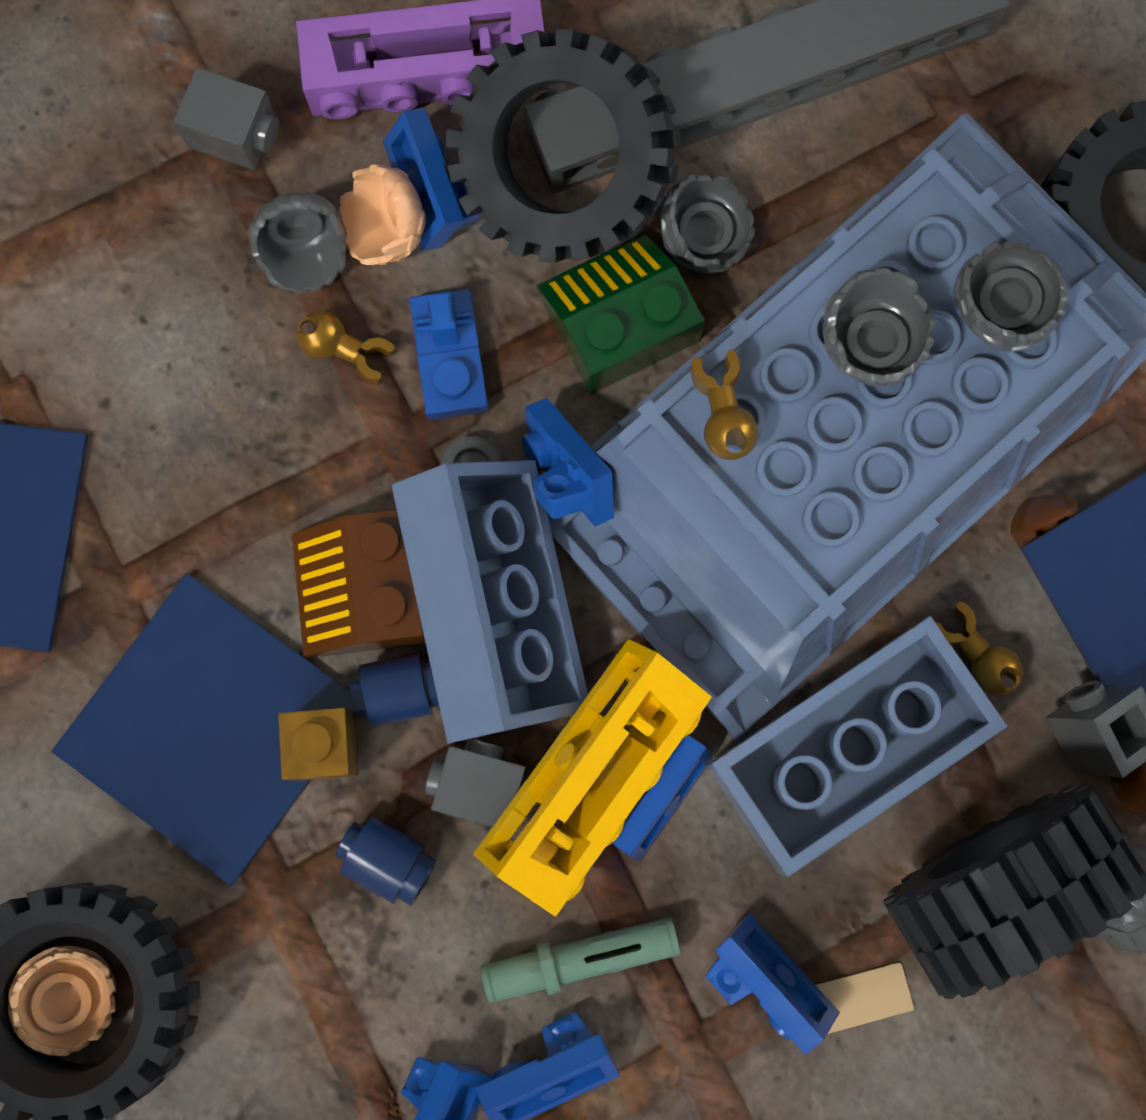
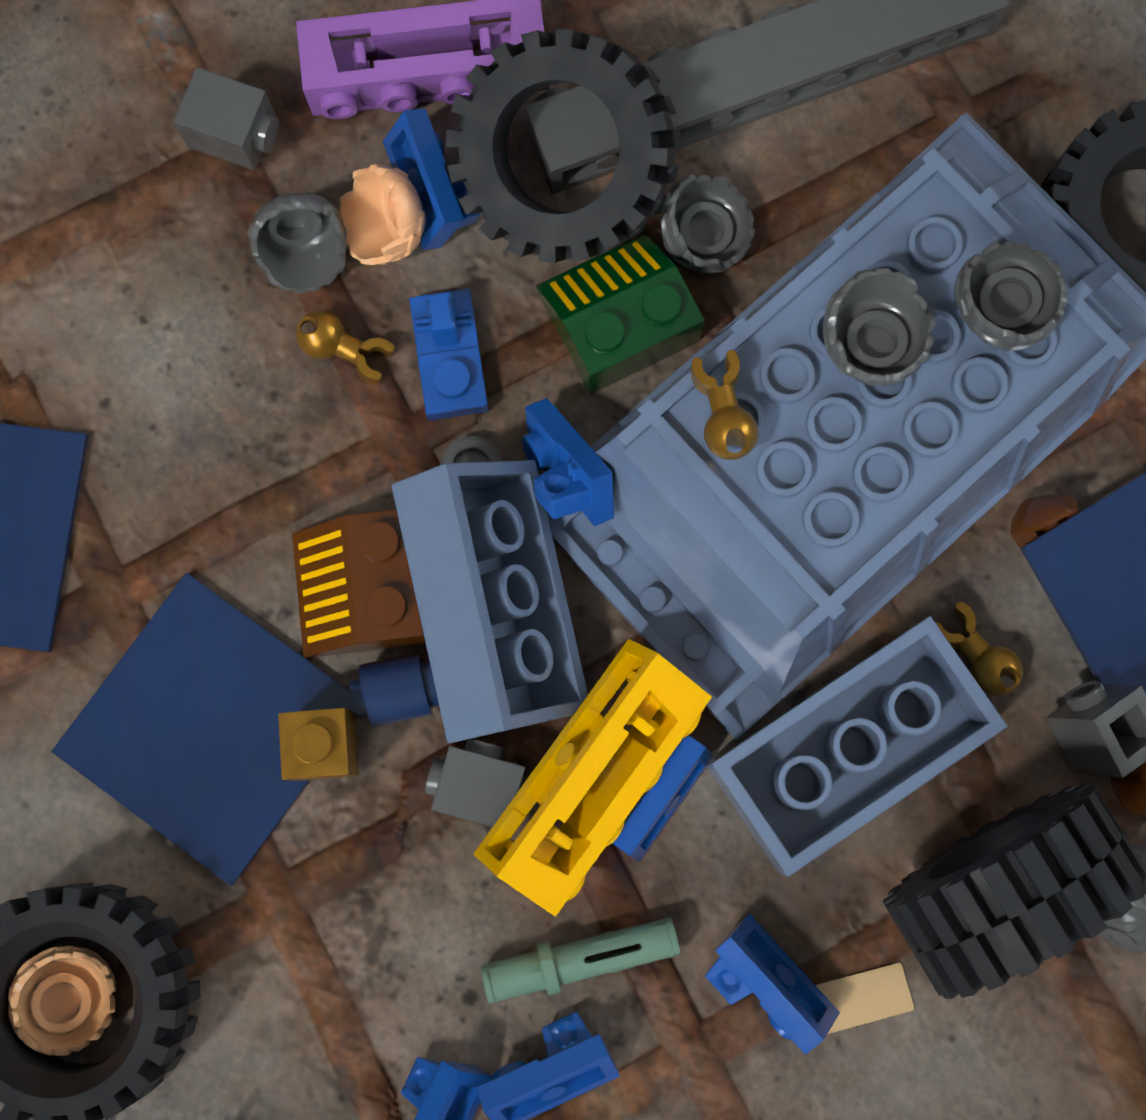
(385, 861): dark blue brick -> none

